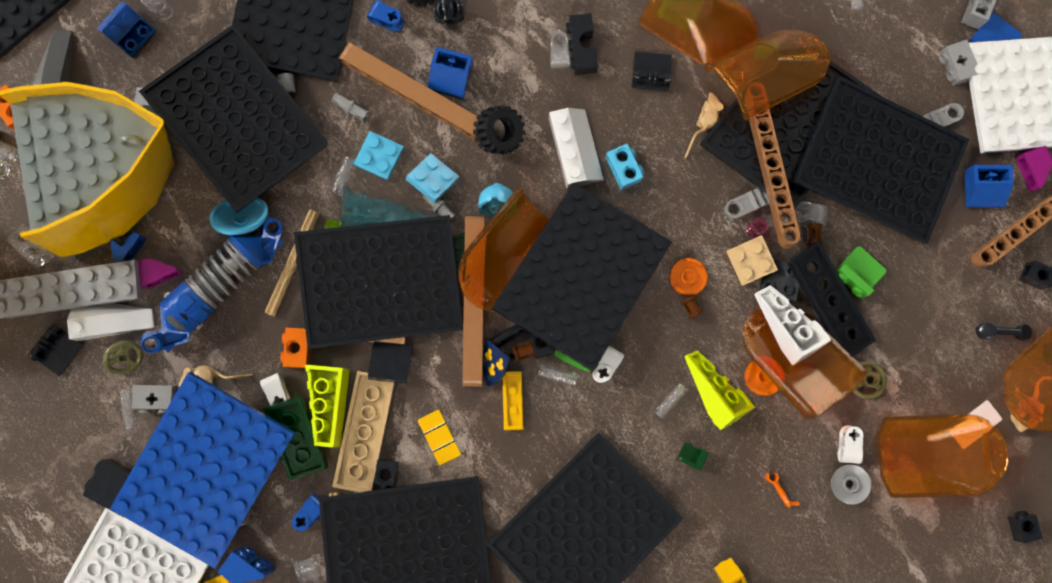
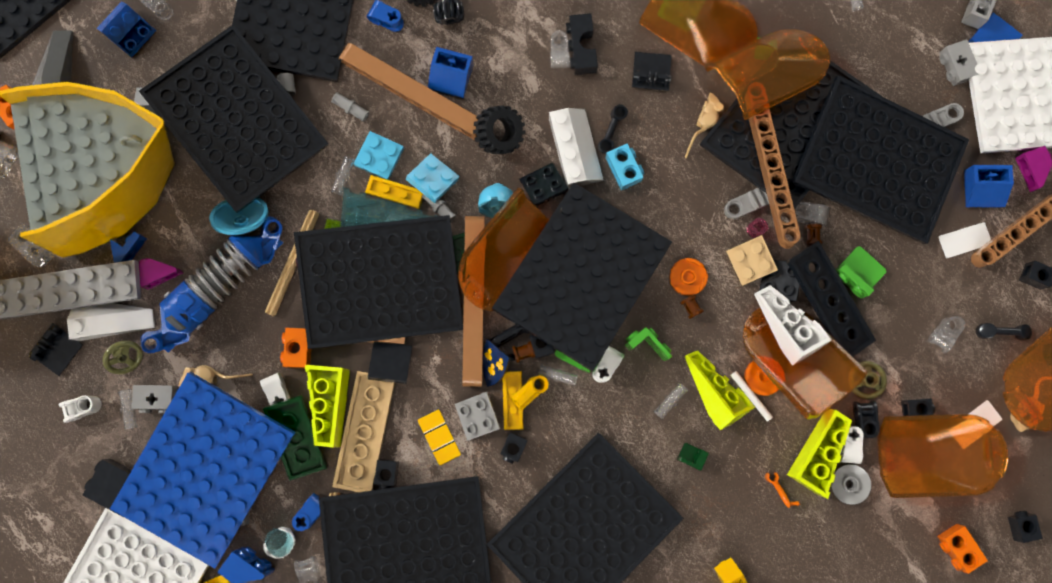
(77, 408): none -> white piece
(279, 542): none -> clear light blue hair
(394, 192): none -> yellow tile
(477, 416): none -> light grey hinge
(512, 438): none -> black brick
(528, 392): none -> yellow piece
(543, 184): none -> black hinge
(617, 114): none -> black bar
(650, 337): none -> bright green bracket
(751, 395): none -> white bar
(821, 453): none -> neon yellow wedge
(867, 417): none -> black piece
(909, 407): none -> black brick
(944, 335): none -> clear piece
(964, 240): none -> white sticker
(964, 546): none -> orange brick

